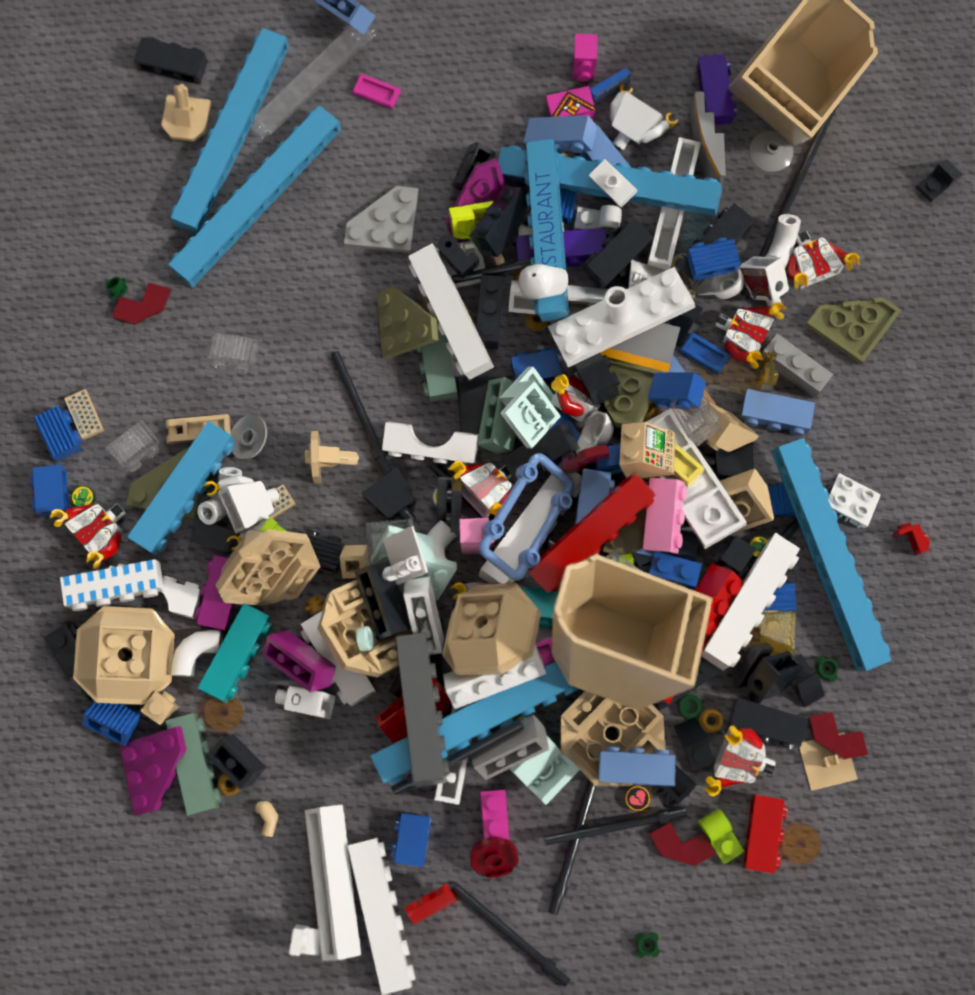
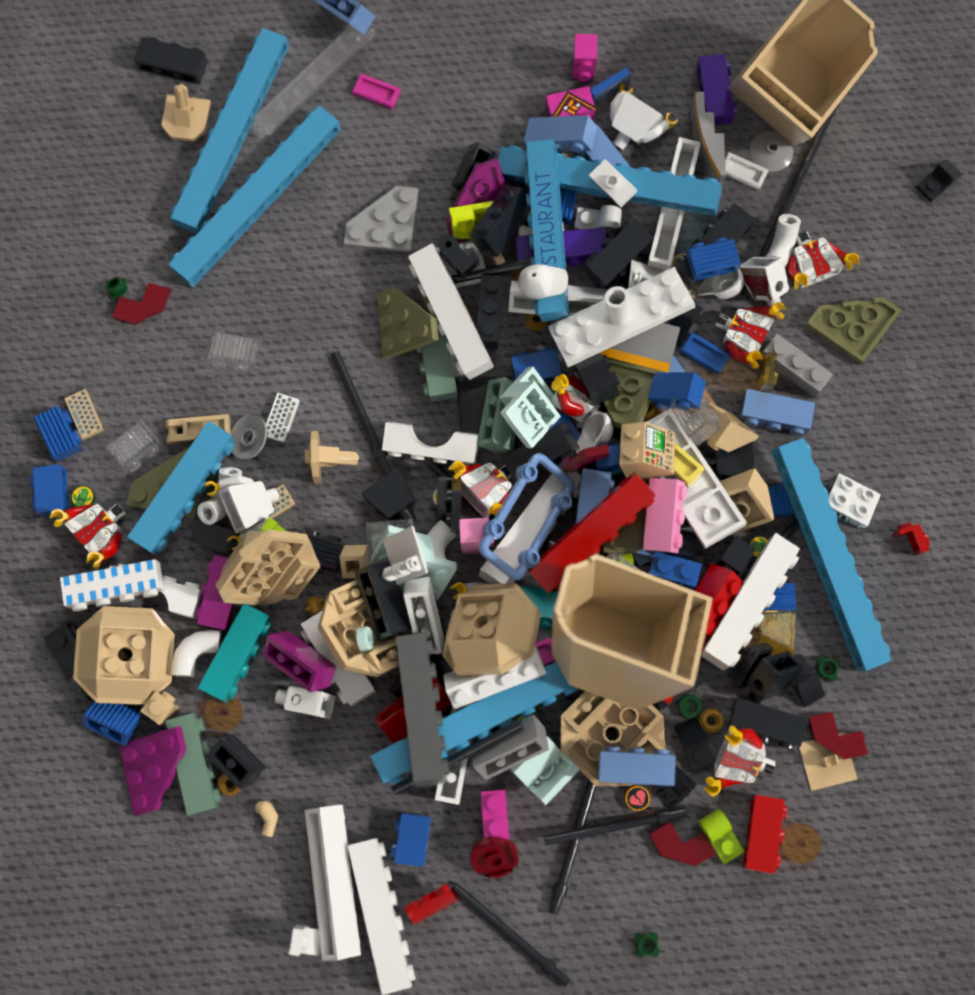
(281, 417): none -> tile
(744, 171): none -> white tile

